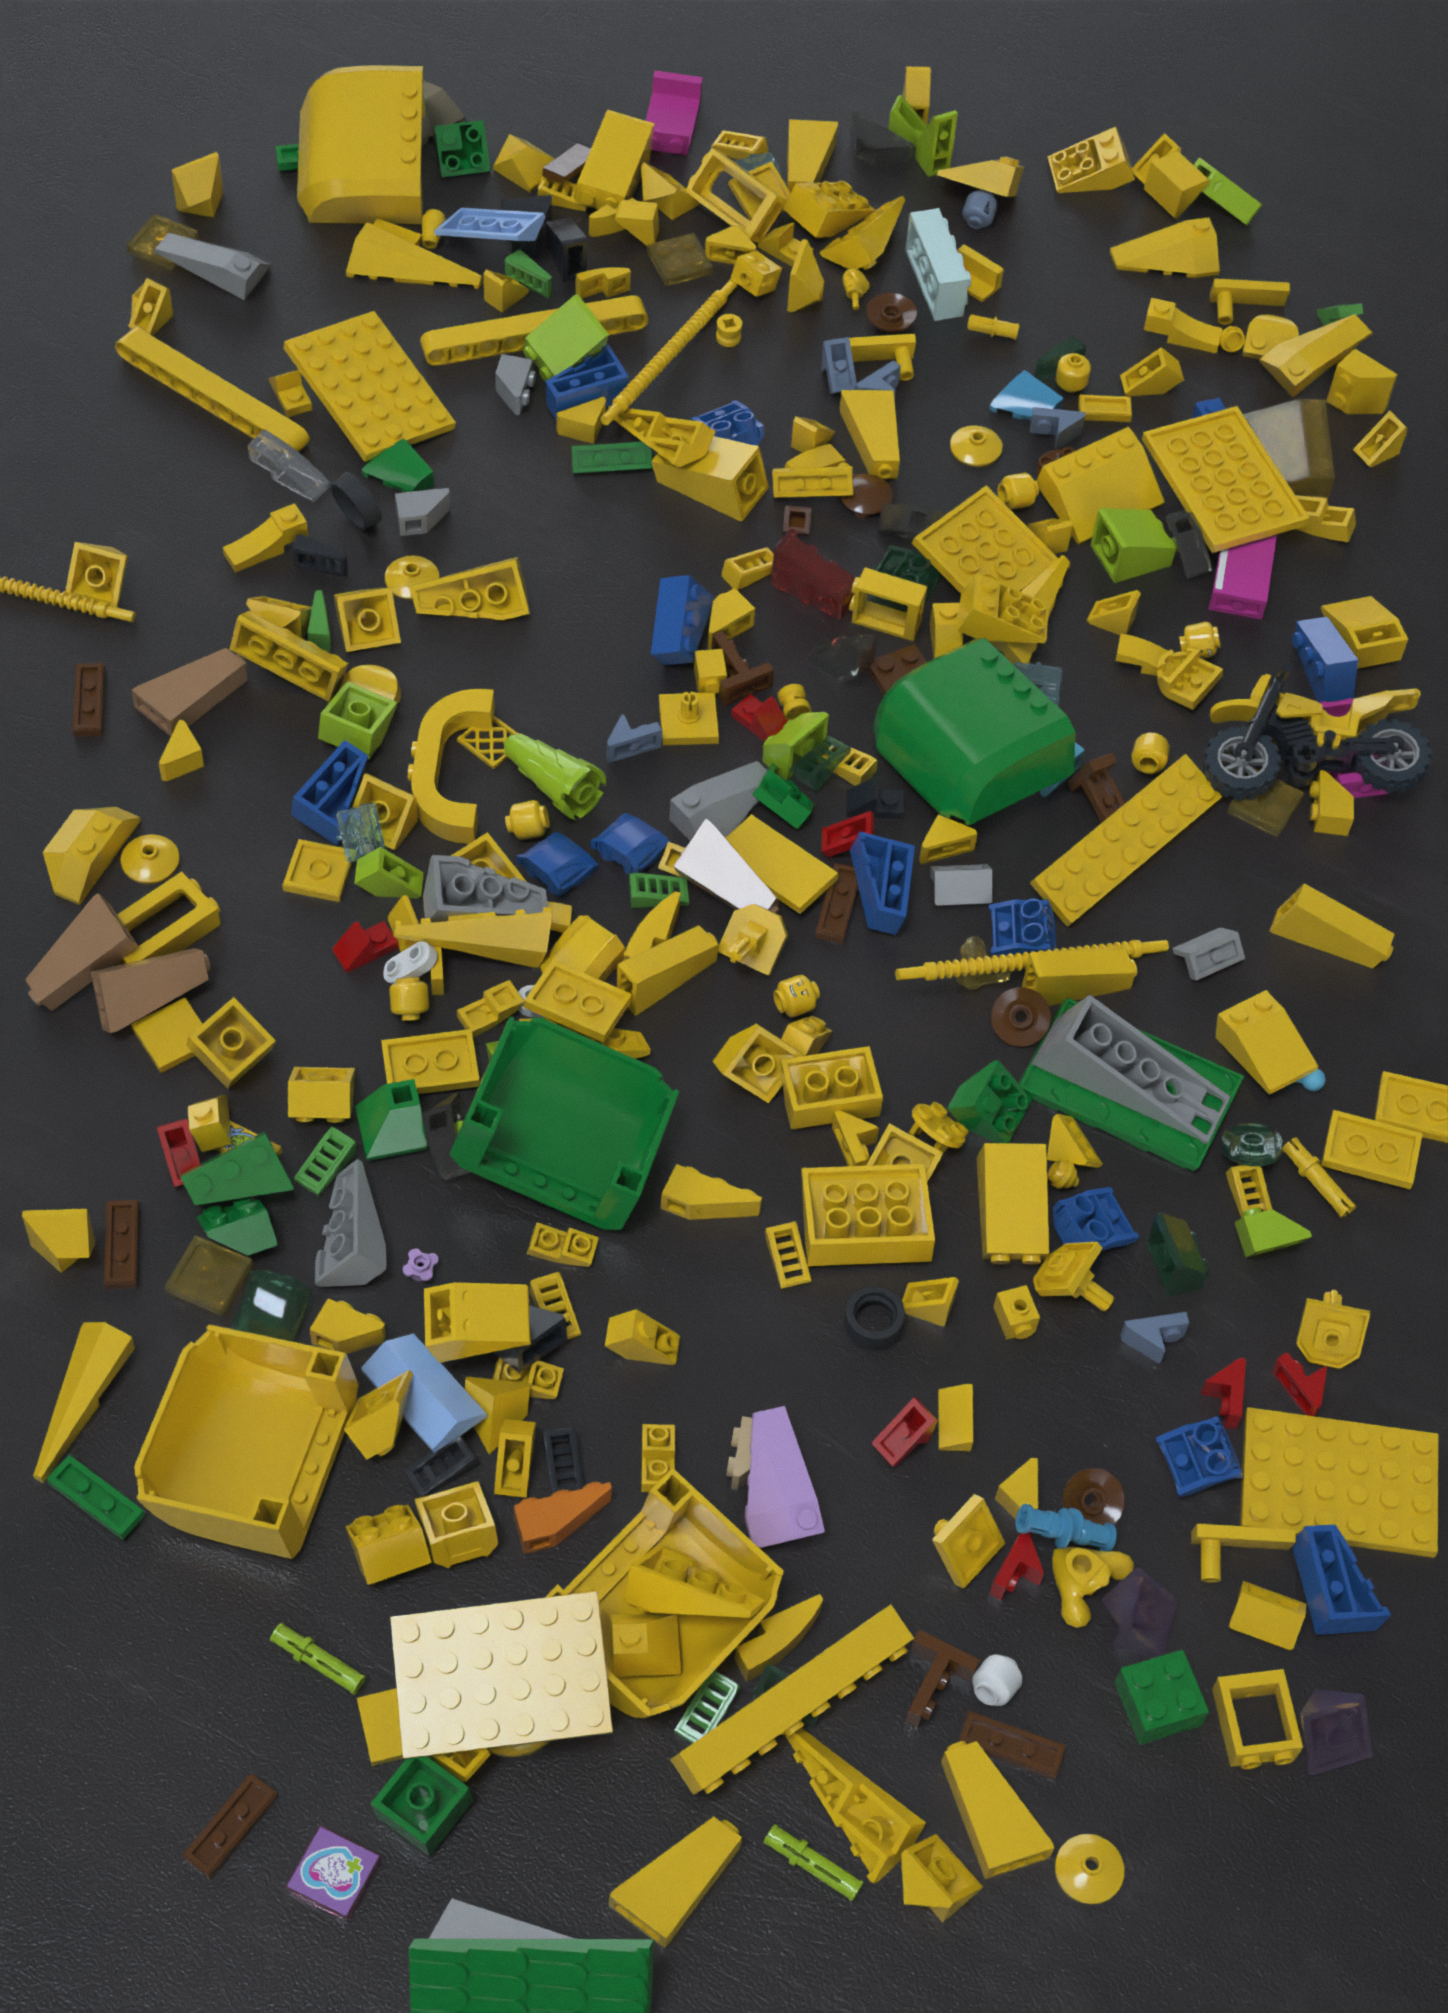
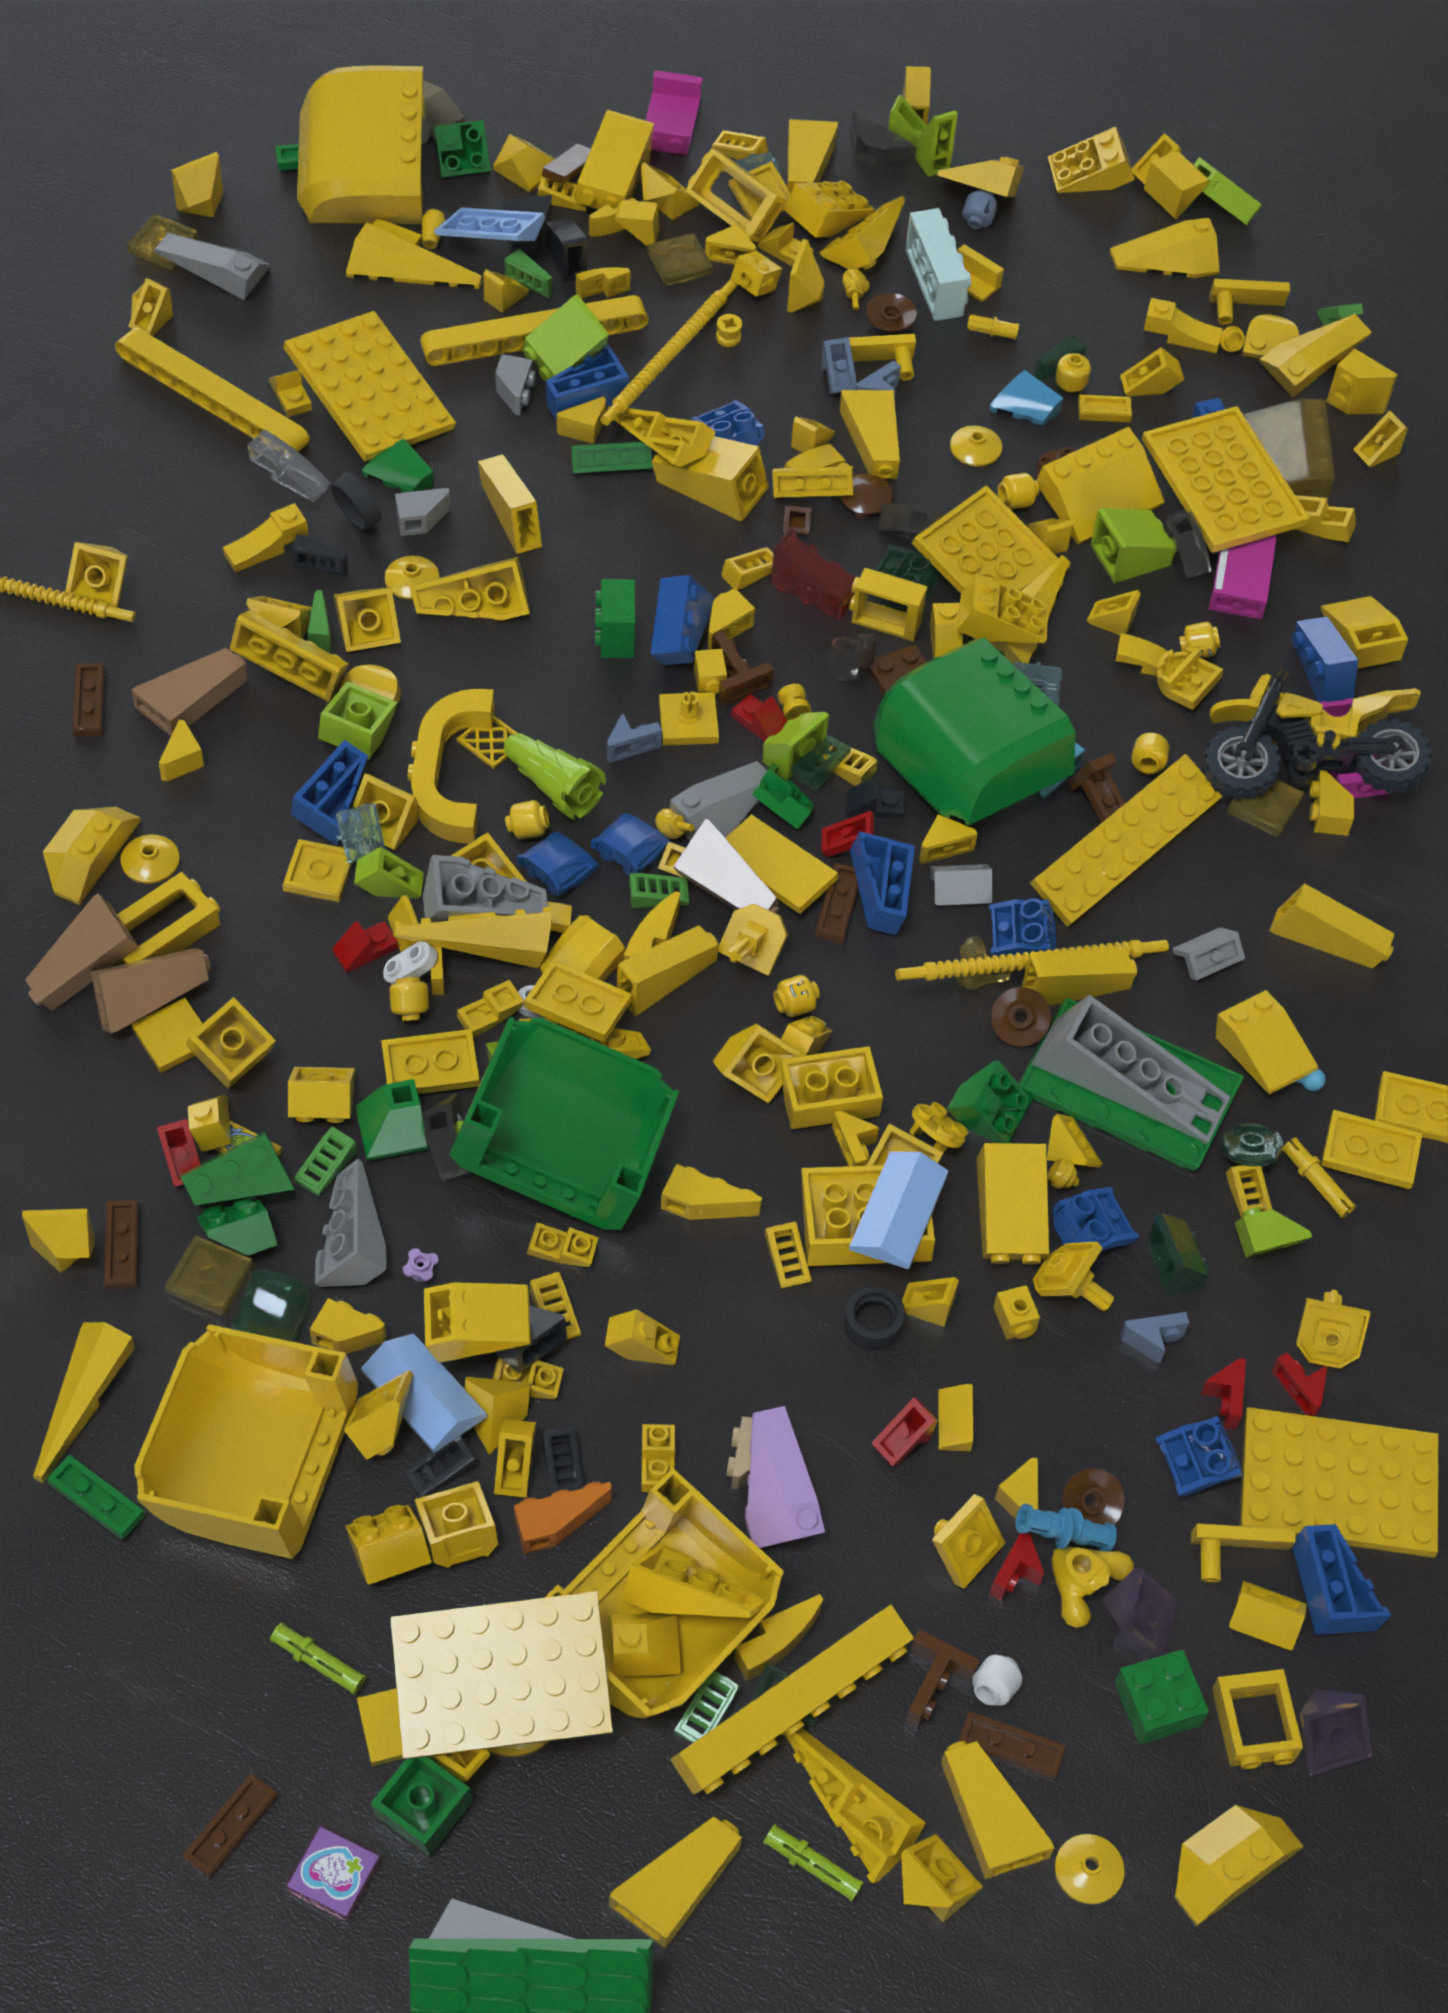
(511, 503): none -> yellow slope
(615, 618): none -> green brick
(671, 824): none -> yellow piece
(899, 1208): none -> light blue slope
(1062, 423): sand blue slope -> none
(1230, 1859): none -> yellow wedge

